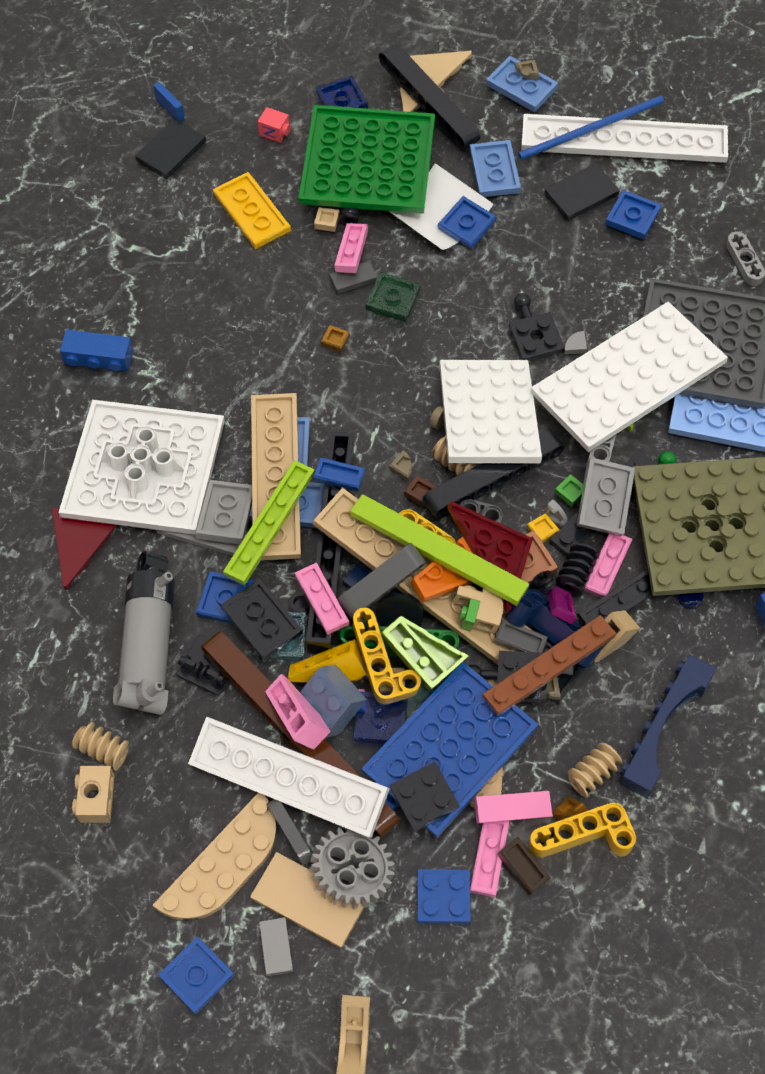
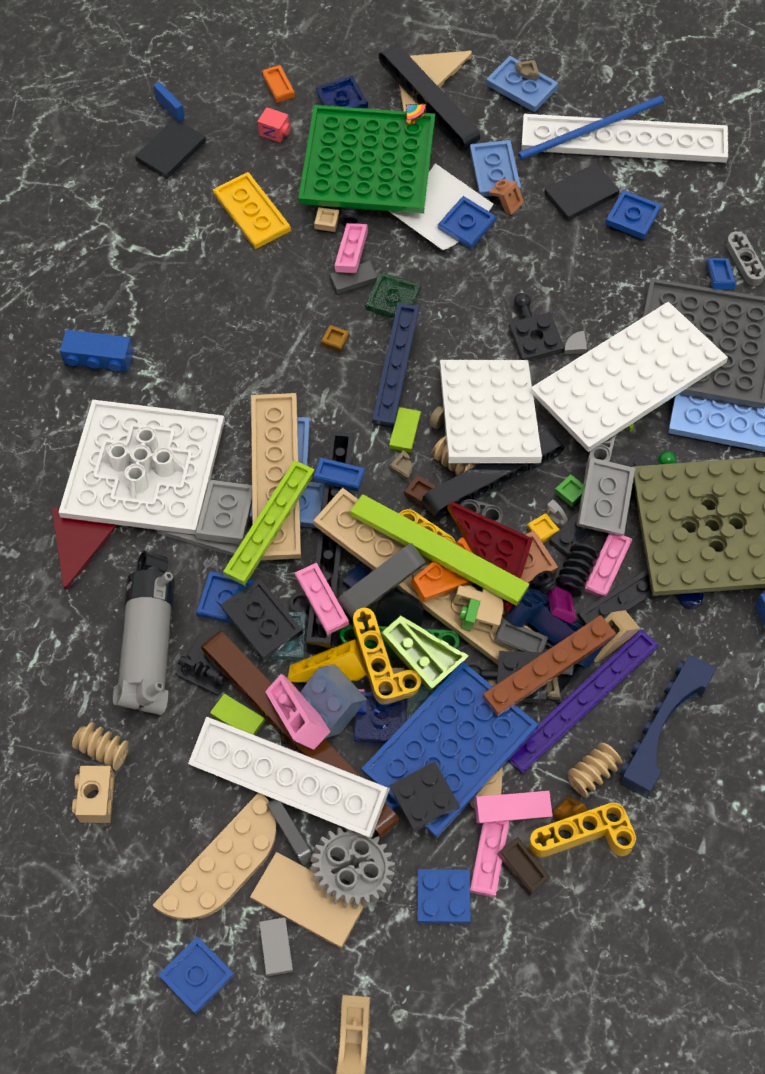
(237, 715): none -> lime tile
(278, 83): none -> orange tile
(395, 365): none -> dark blue plate
(405, 430): none -> lime tile
(414, 112): none -> tile
(509, 195): none -> nougat bracket
(583, 700): none -> dark purple tile
(720, 273): none -> blue tile

